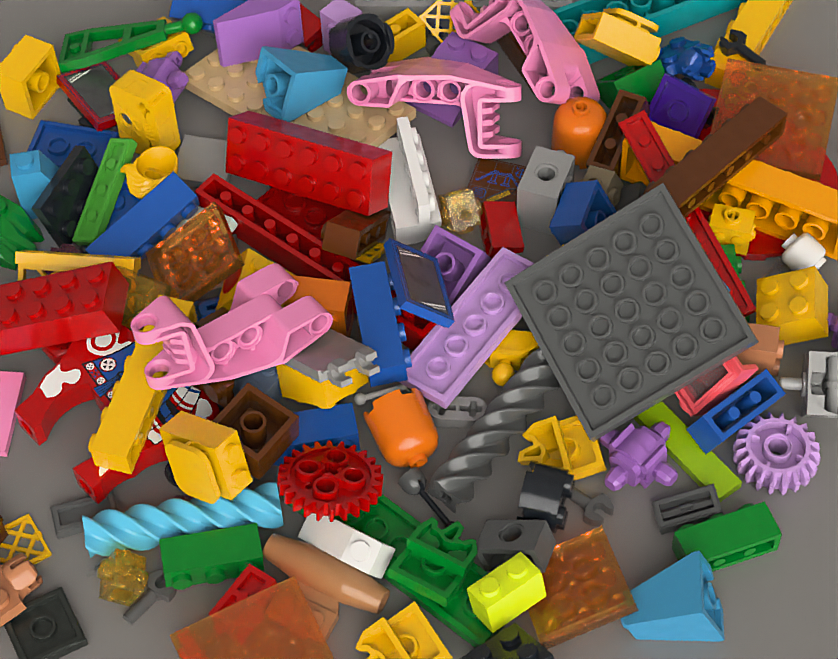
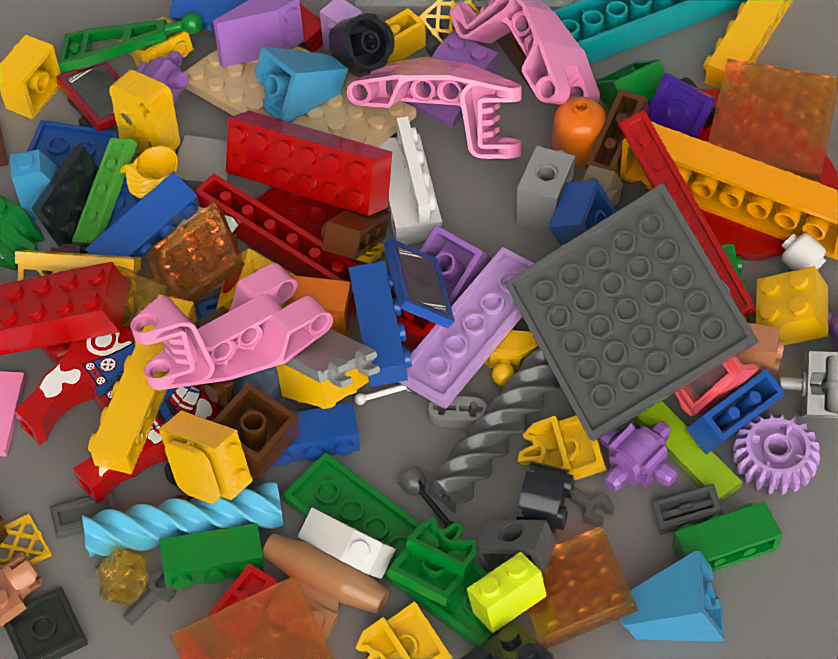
(330, 481): red gear -> none
(403, 428): orange cylinder -> none
(460, 210): clear yellow brick -> none
(496, 180): reddish brown tile -> none
(500, 227): red hinge -> none
(620, 36): yellow brick -> none
(687, 58): blue plate -> none
(723, 154): reddish brown brick -> none
(733, 226): yellow head -> none
(739, 47): black bar -> none

